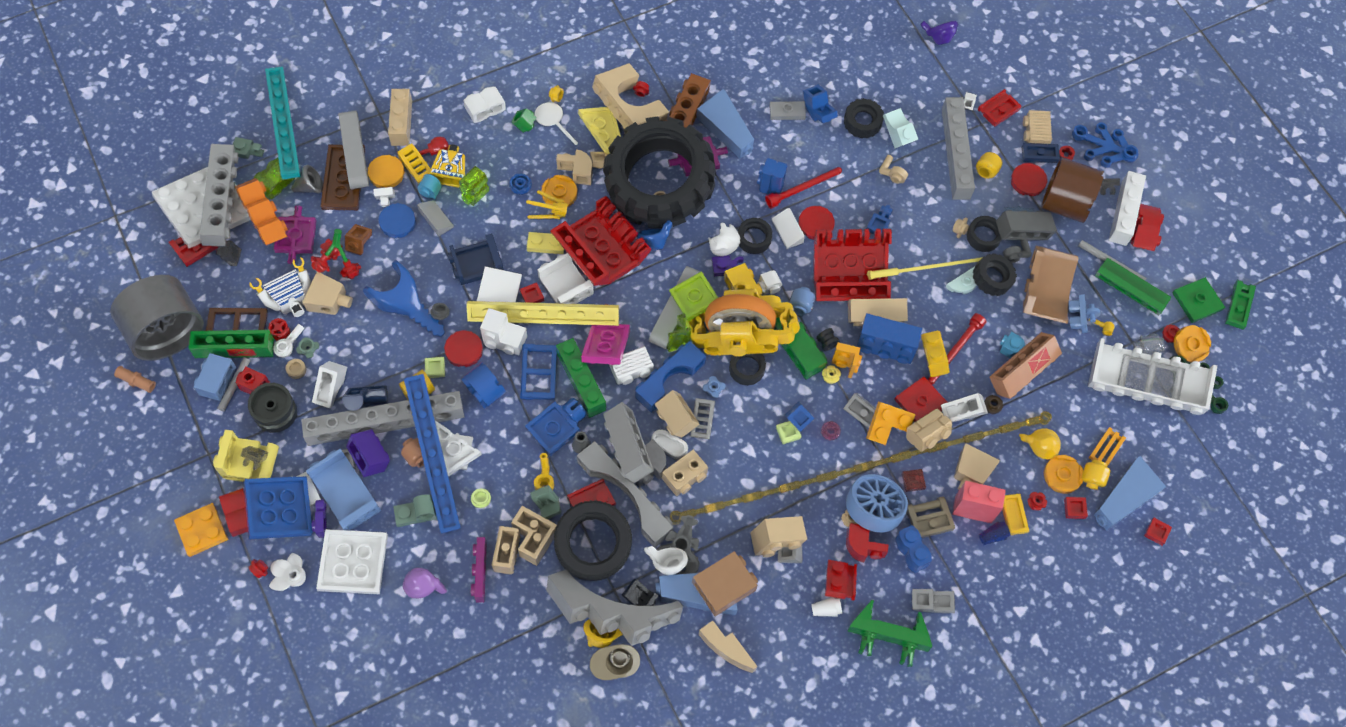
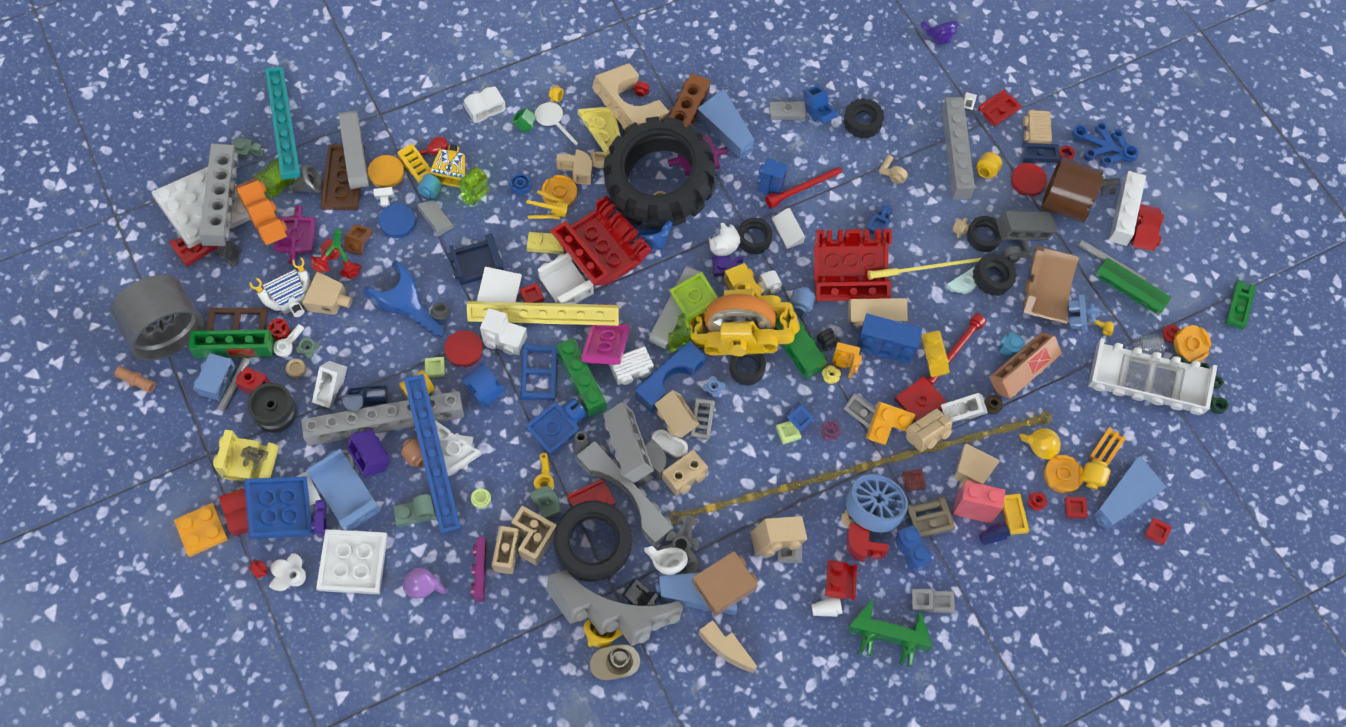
(400, 117): tan brick -> none
(814, 219): red tile -> none
(899, 128): light aqua arch -> none
(1198, 300): green plate -> none

